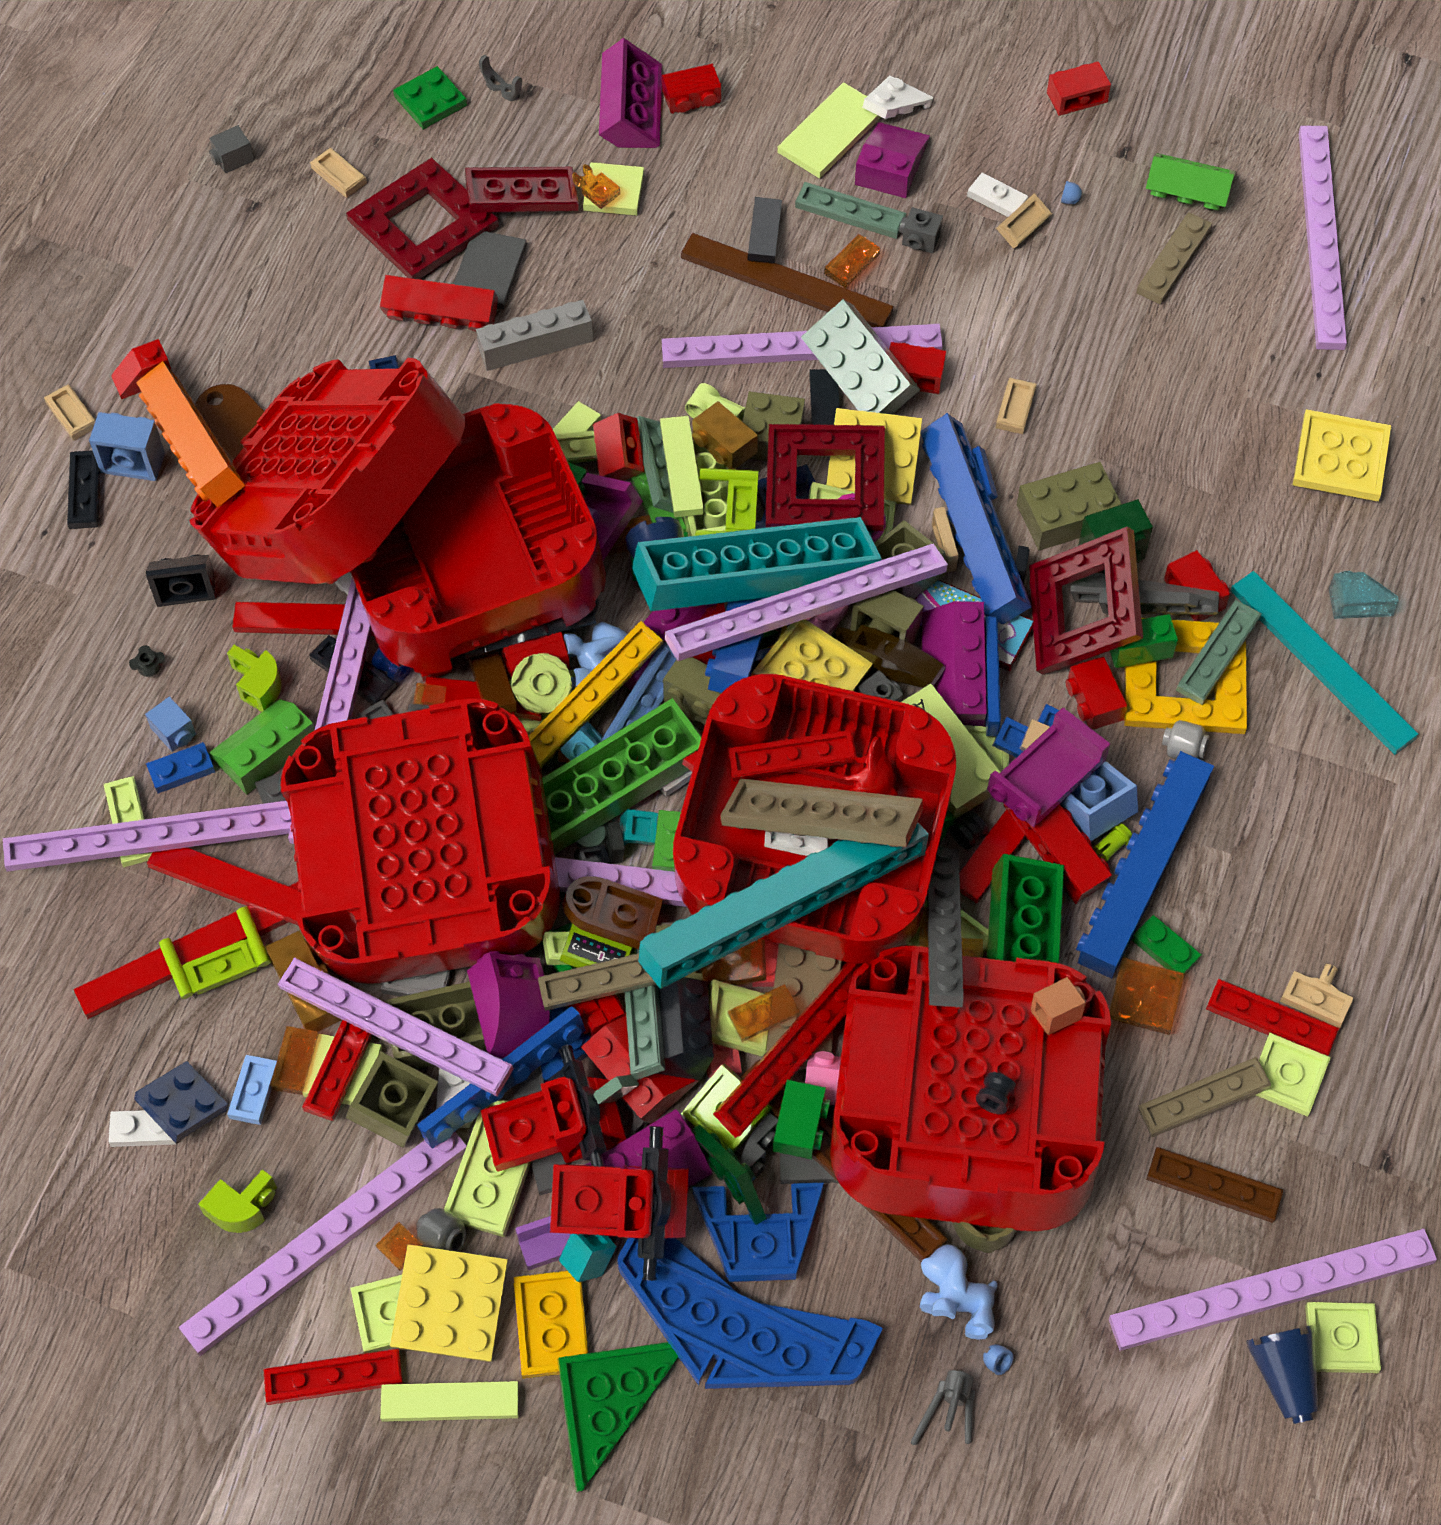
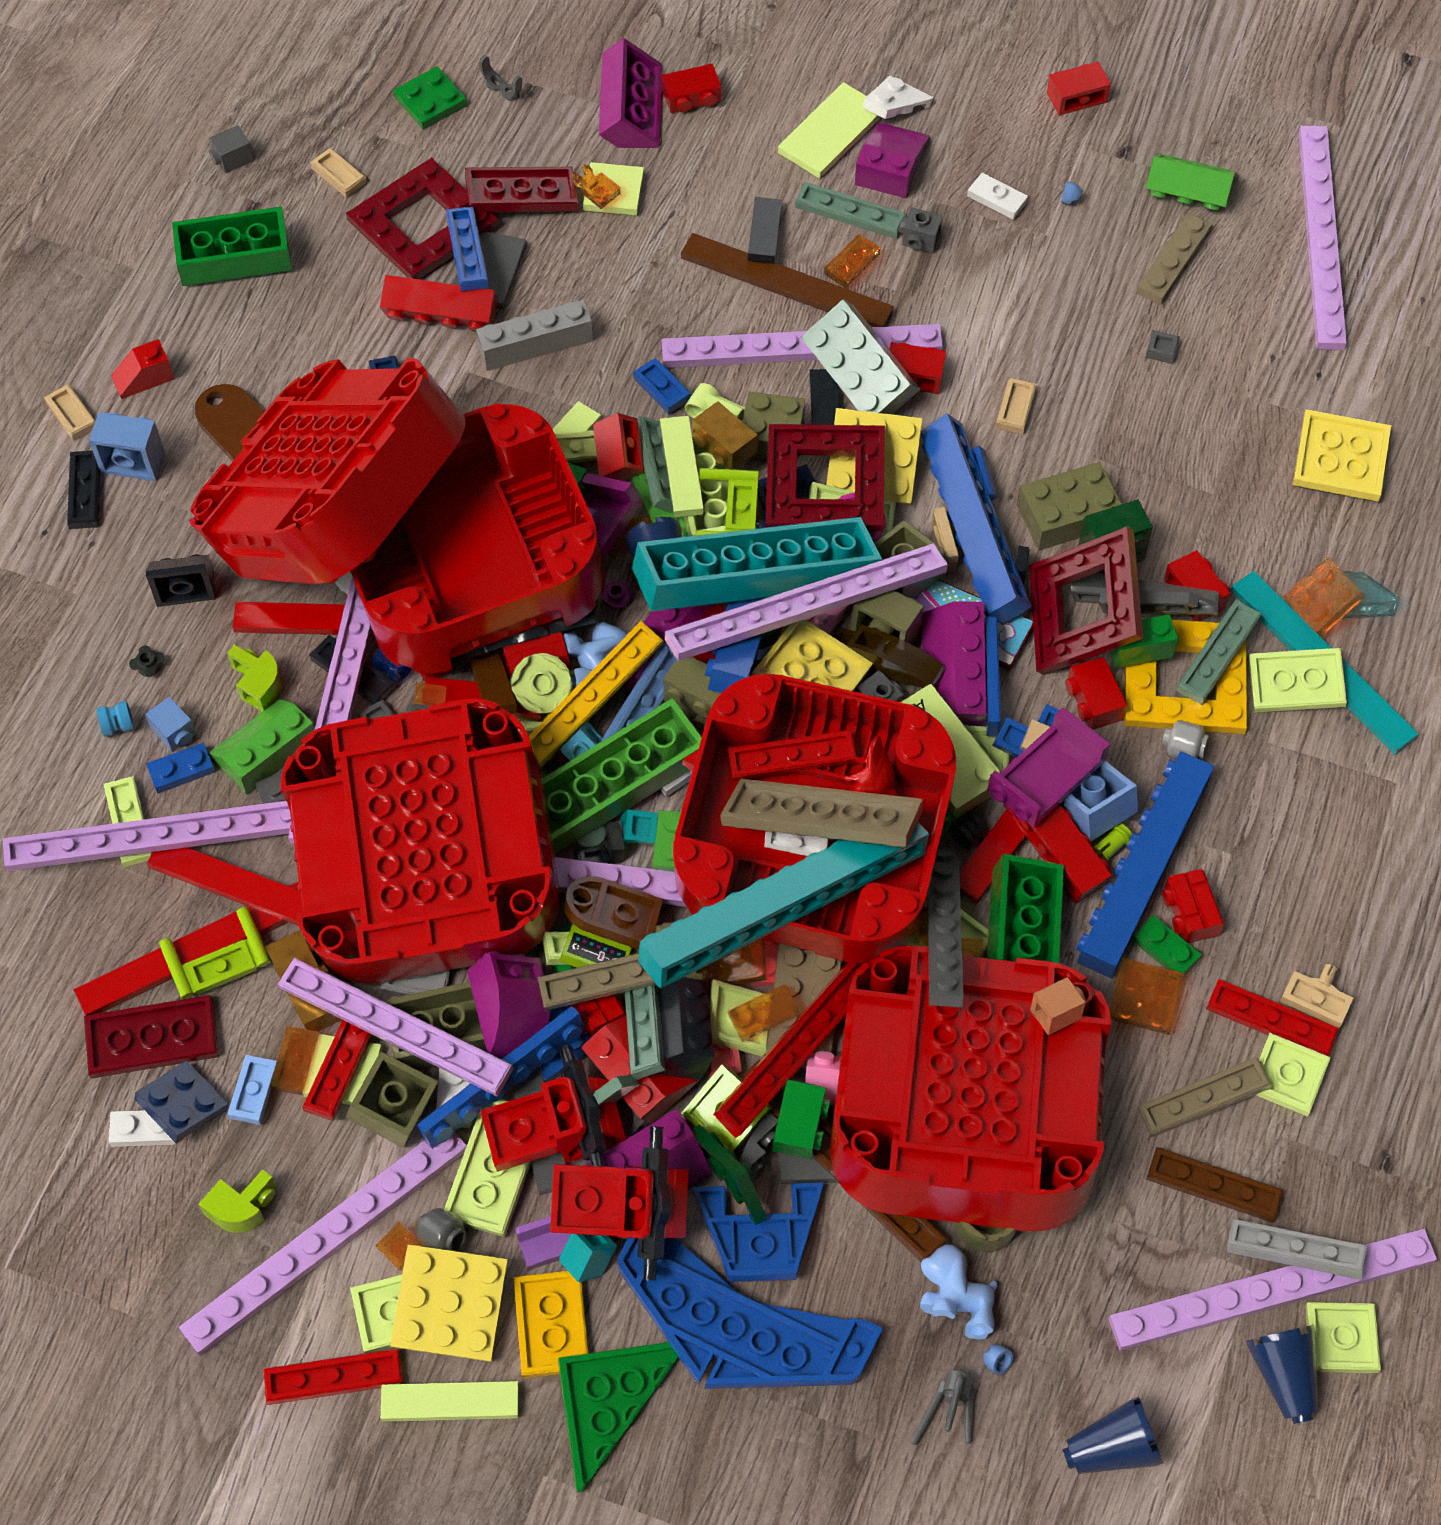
(108, 720): none -> dark azure wheel
(150, 1036): none -> dark red tile
(189, 436): orange brick -> none
(231, 246): none -> green brick
(467, 249): none -> blue tile
(616, 601): none -> magenta plate
(661, 385): none -> blue plate
(996, 1093): black wheel -> none
(1024, 221): tan tile -> none
(1114, 1442): none -> dark blue cone
(1162, 347): none -> dark grey tile
(1193, 906): none -> red brick
(1297, 680): none -> yellowish green tile
(1297, 1249): none -> light grey tile
(1324, 596): none -> clear orange plate

